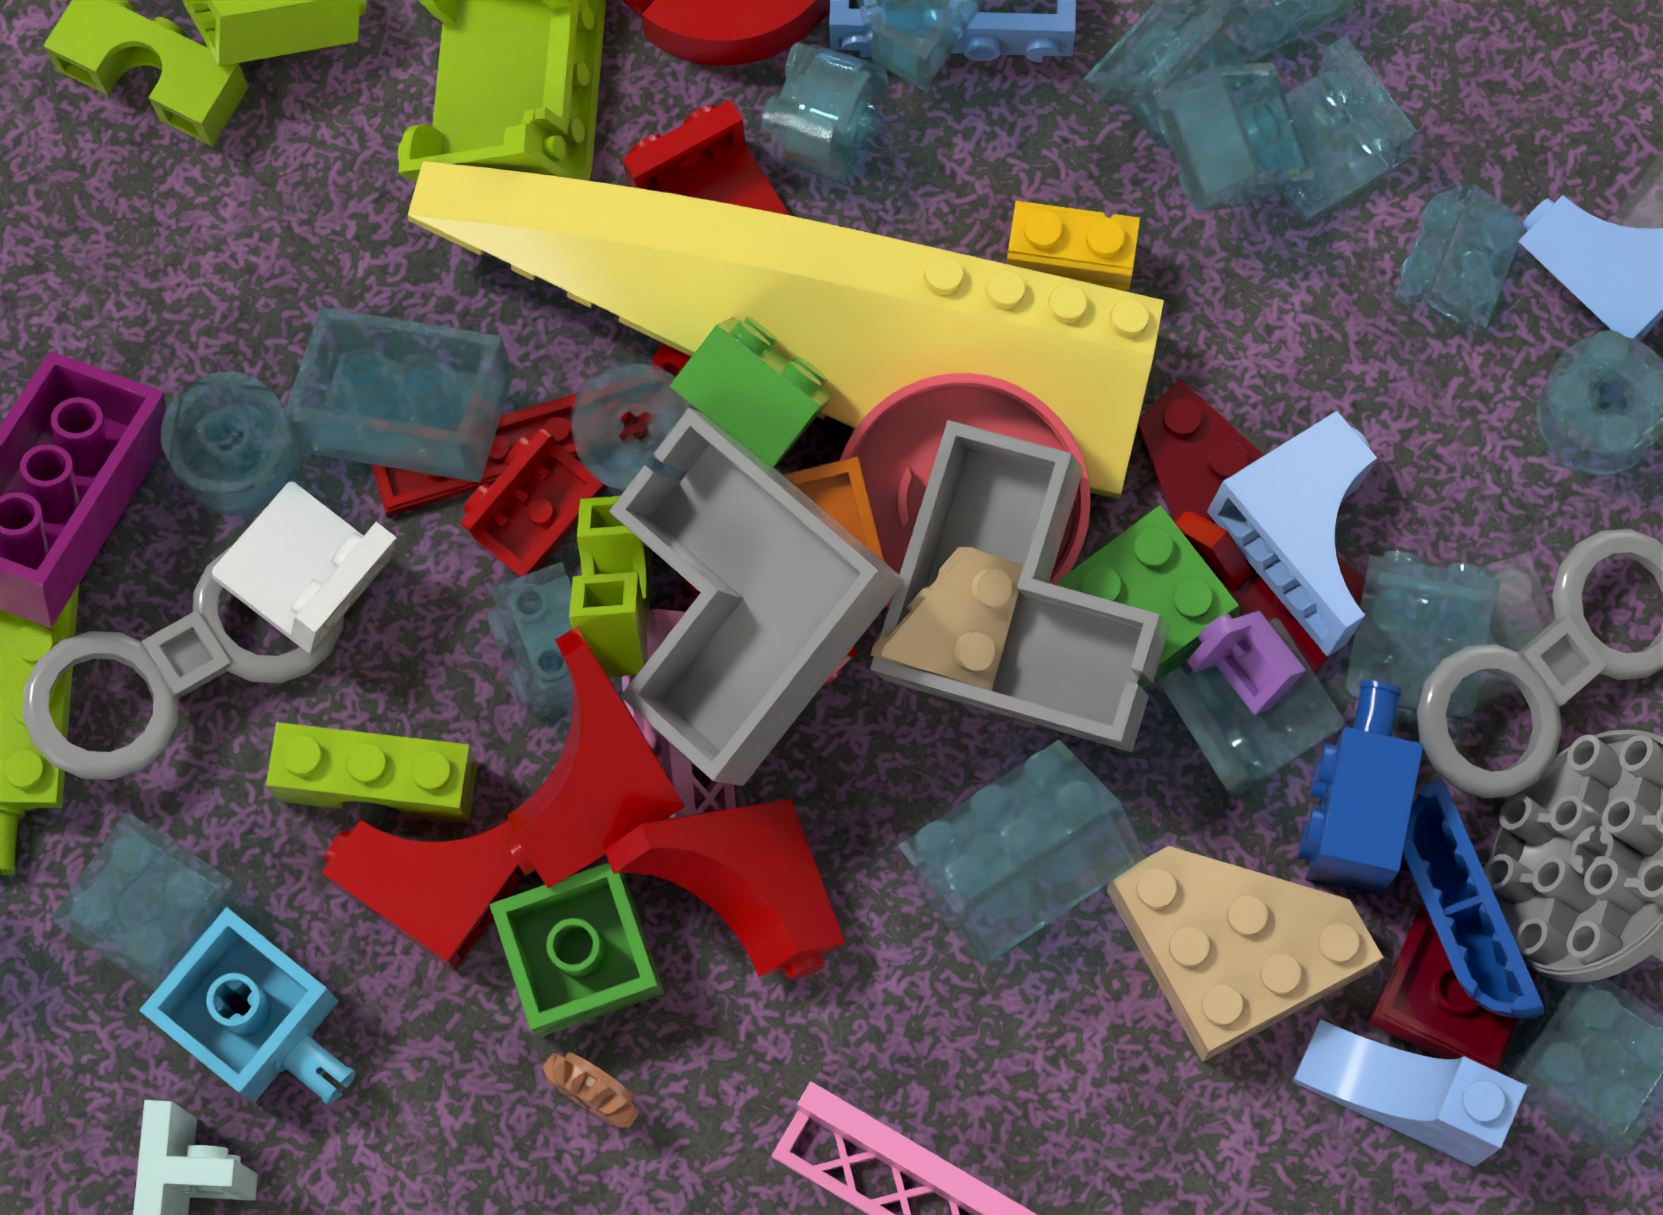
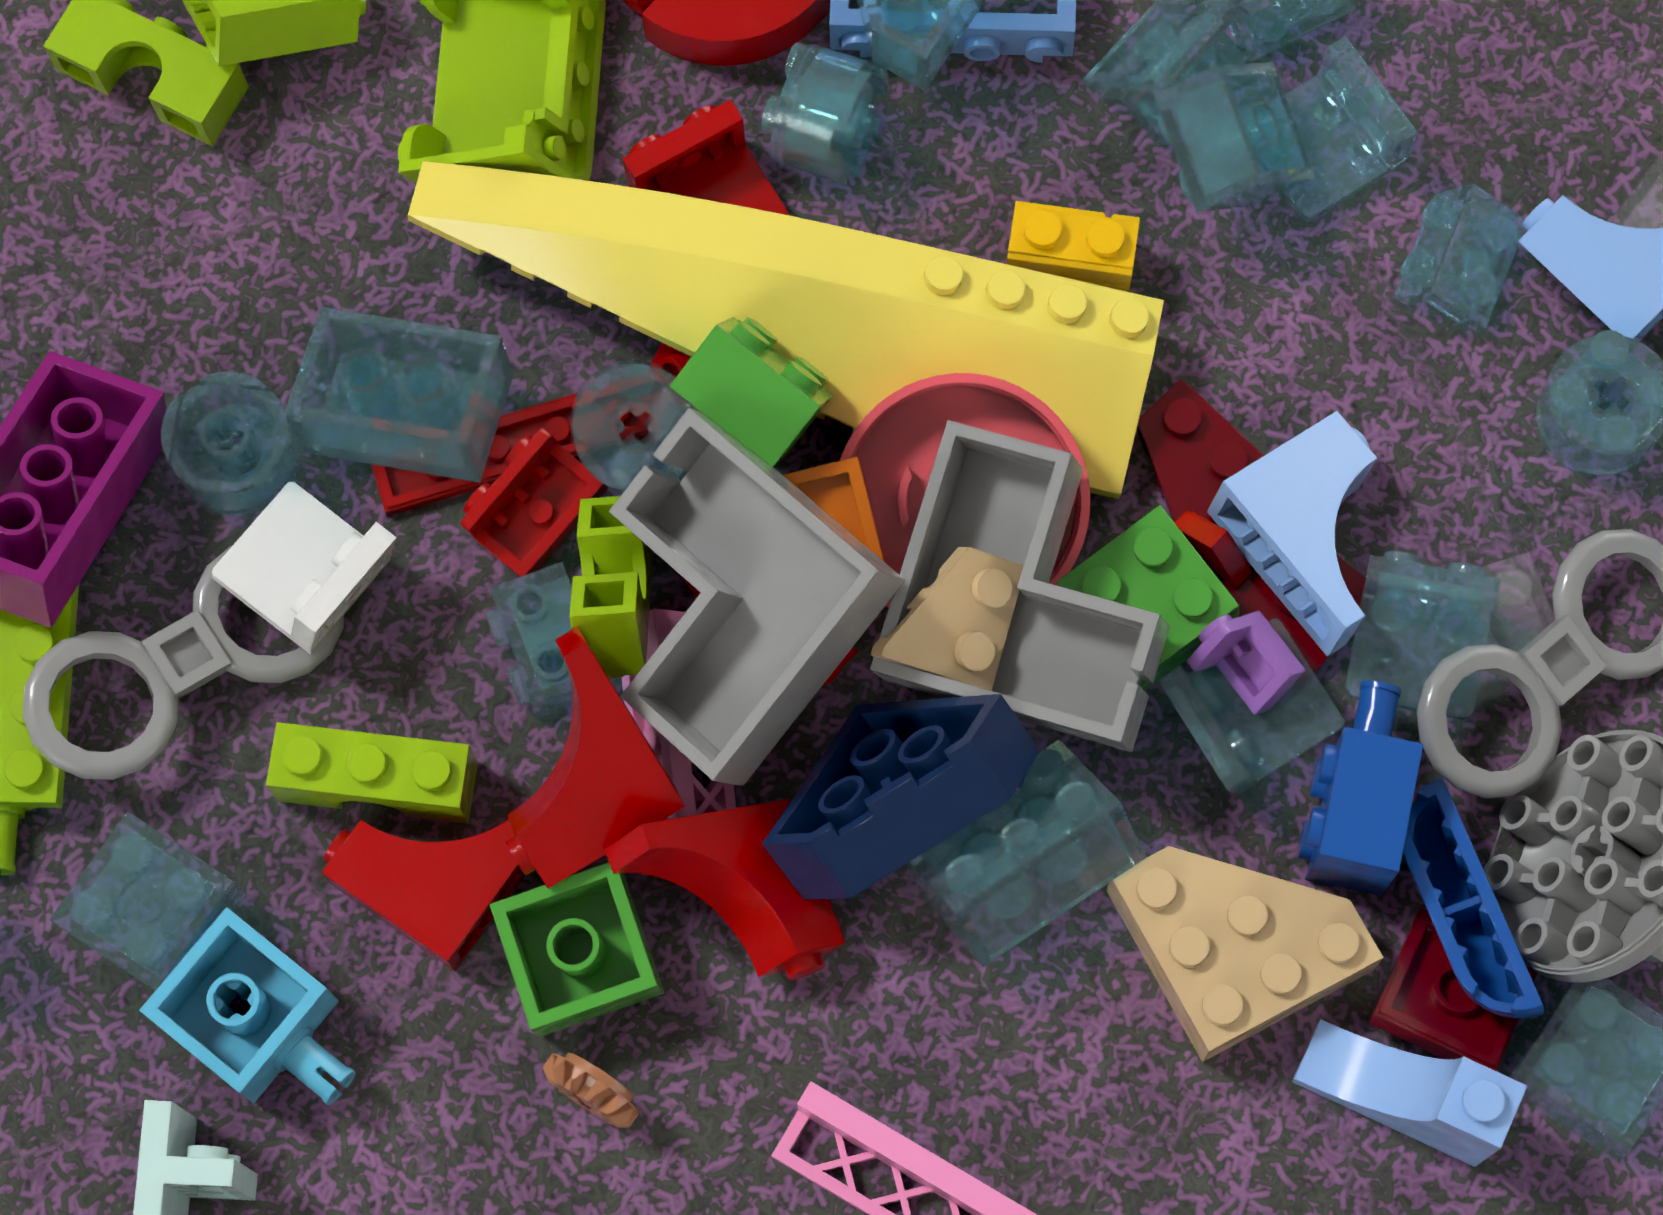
(897, 787): none -> dark blue brick

